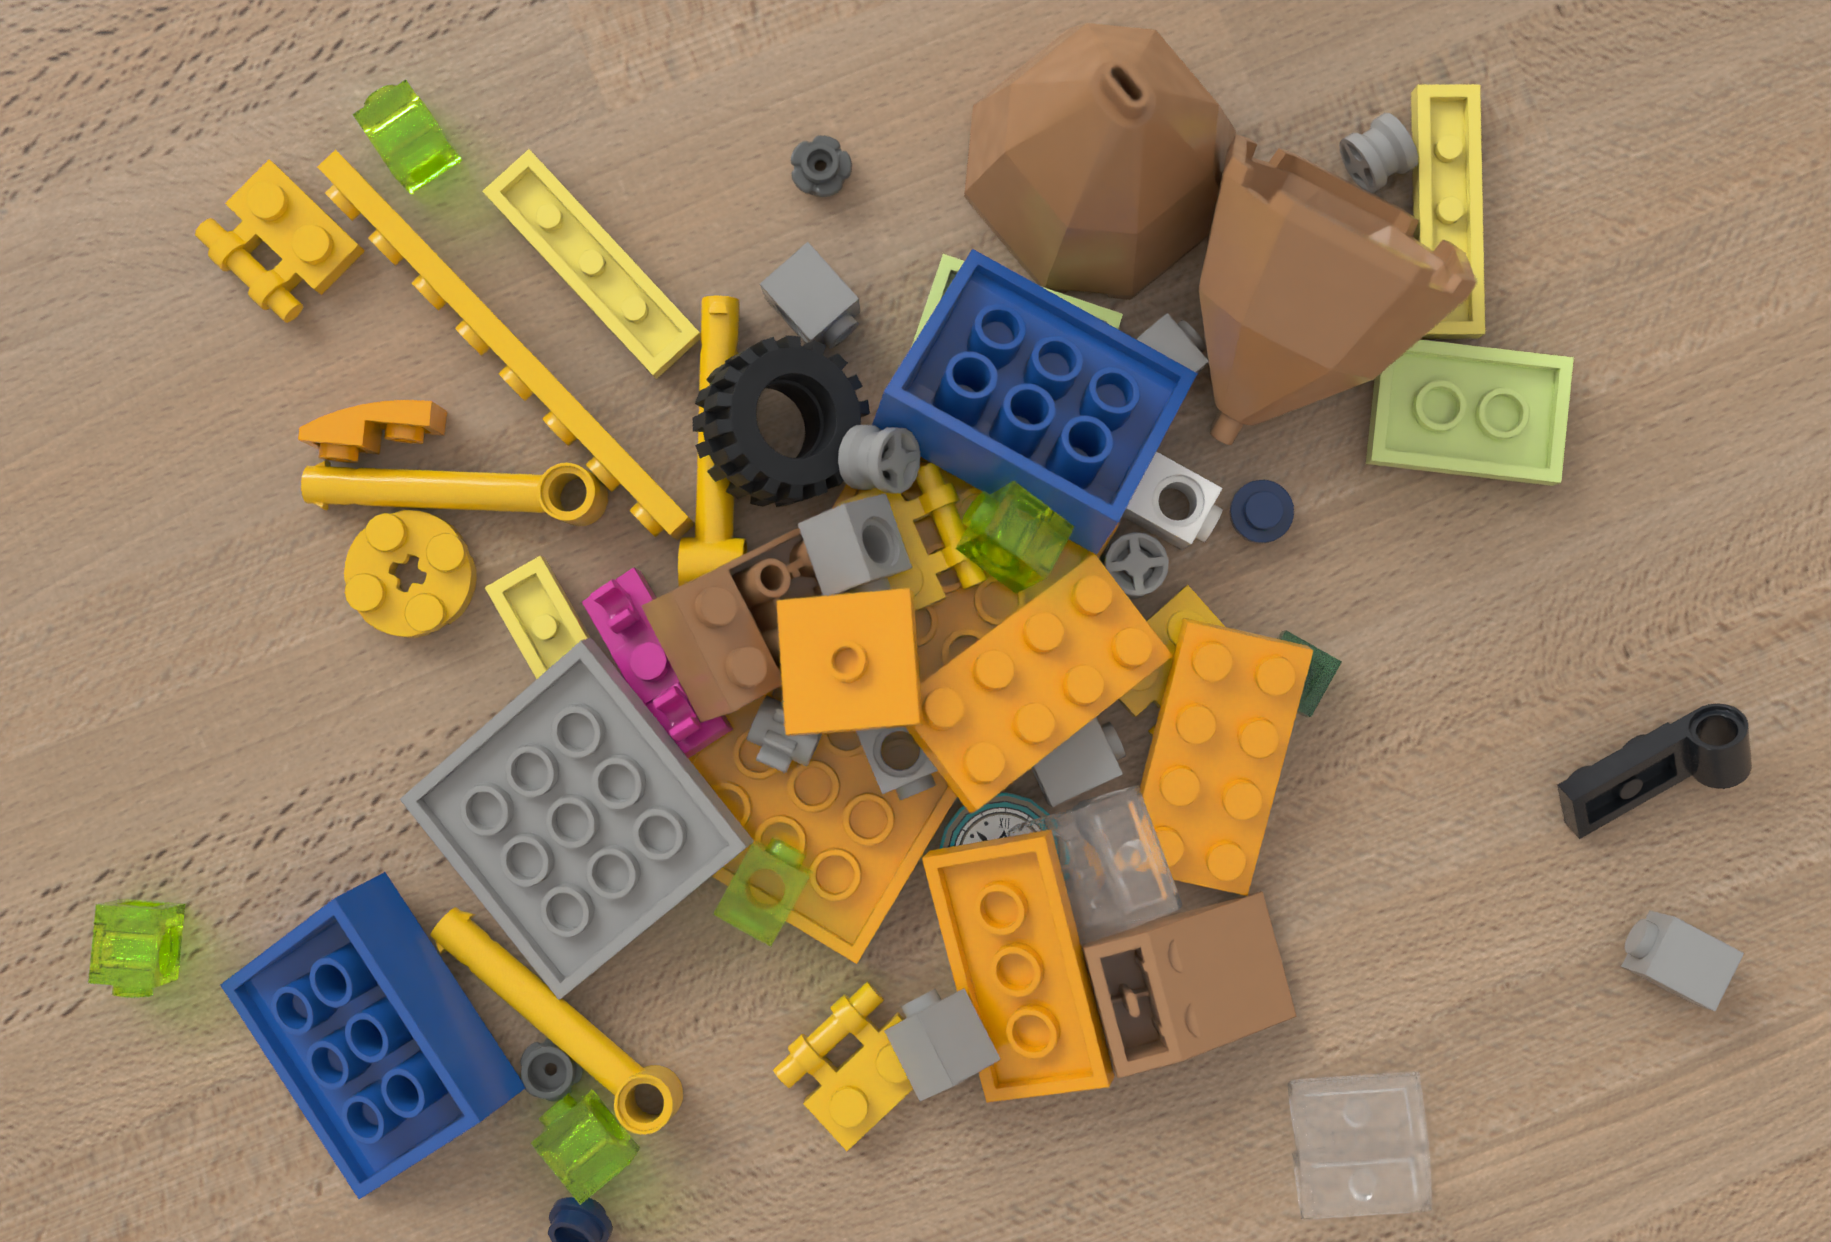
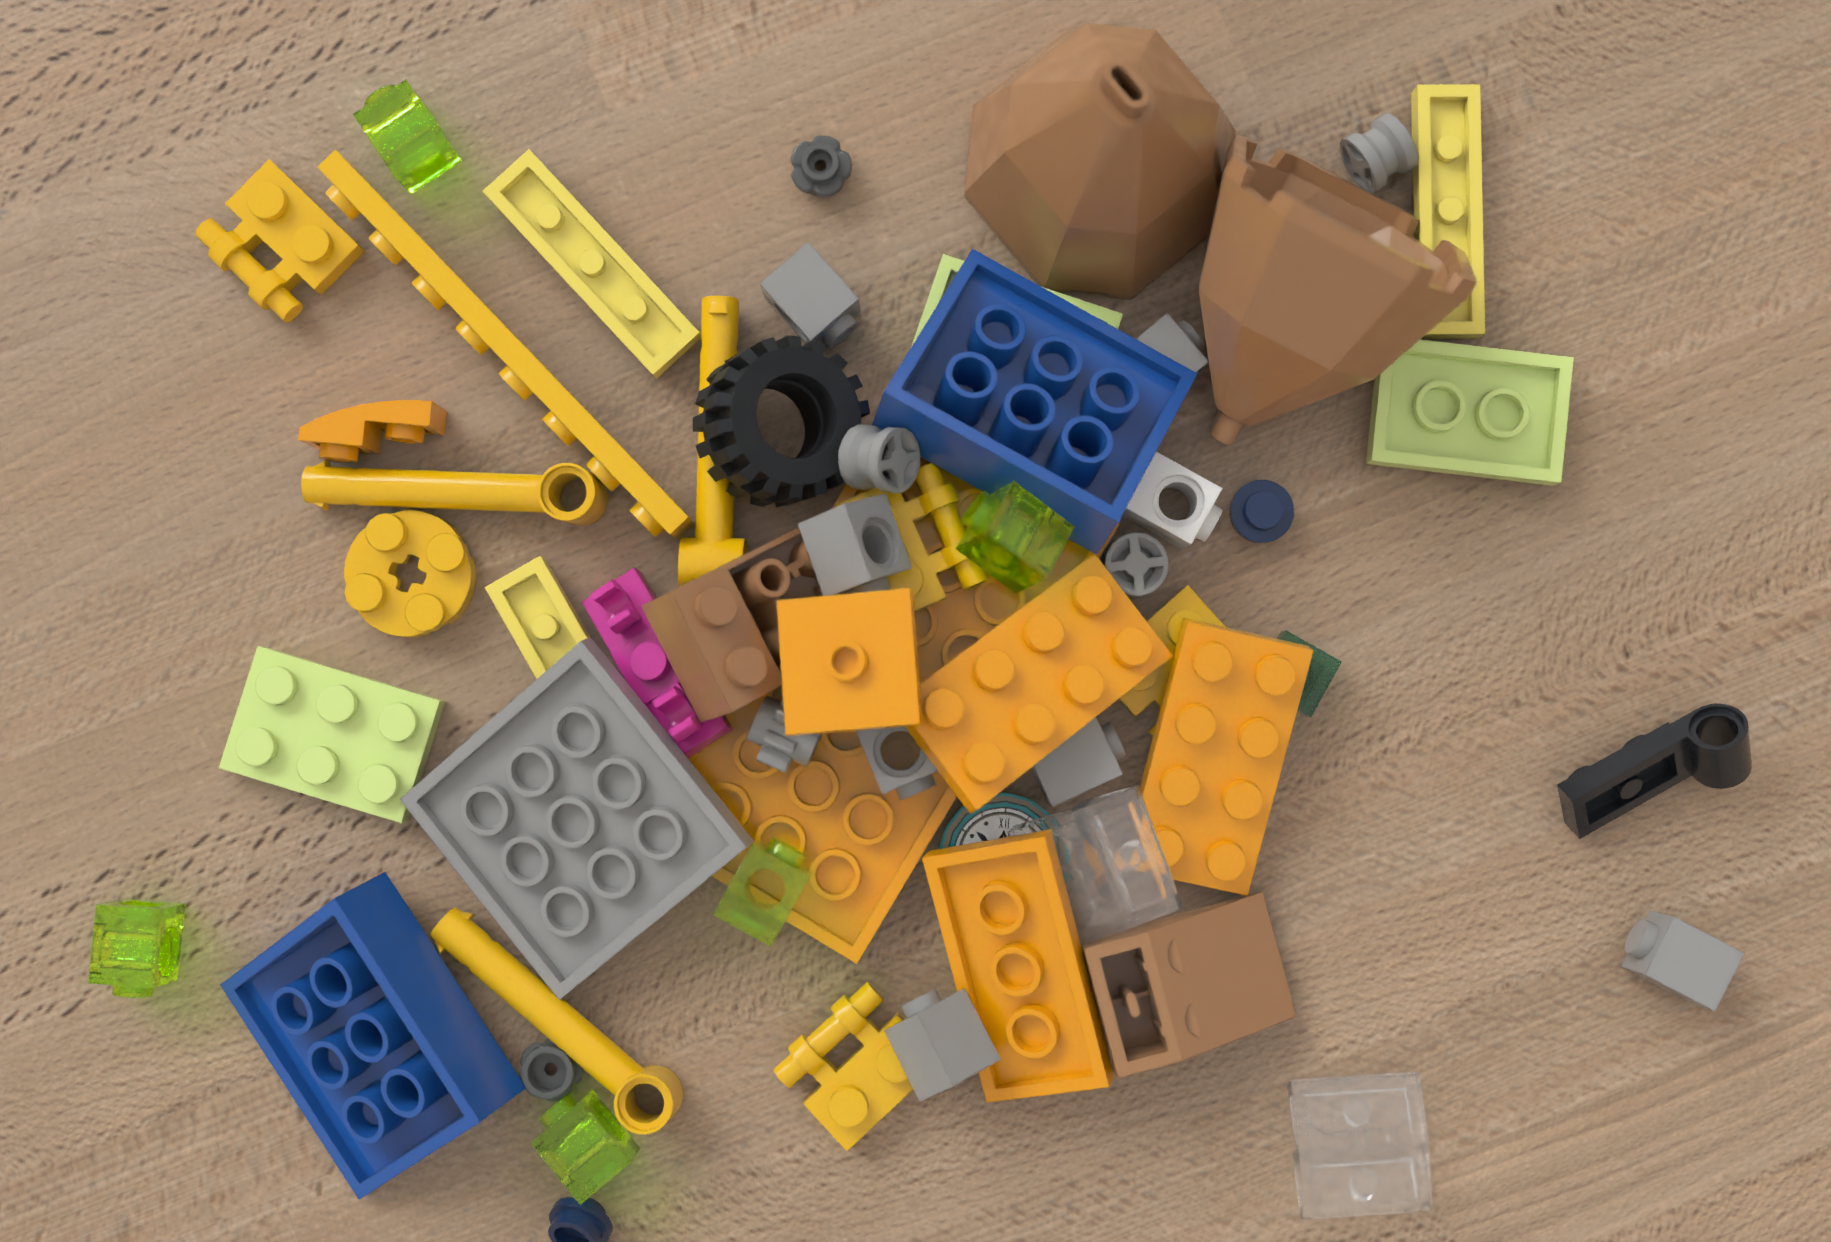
(331, 734): none -> yellowish green plate

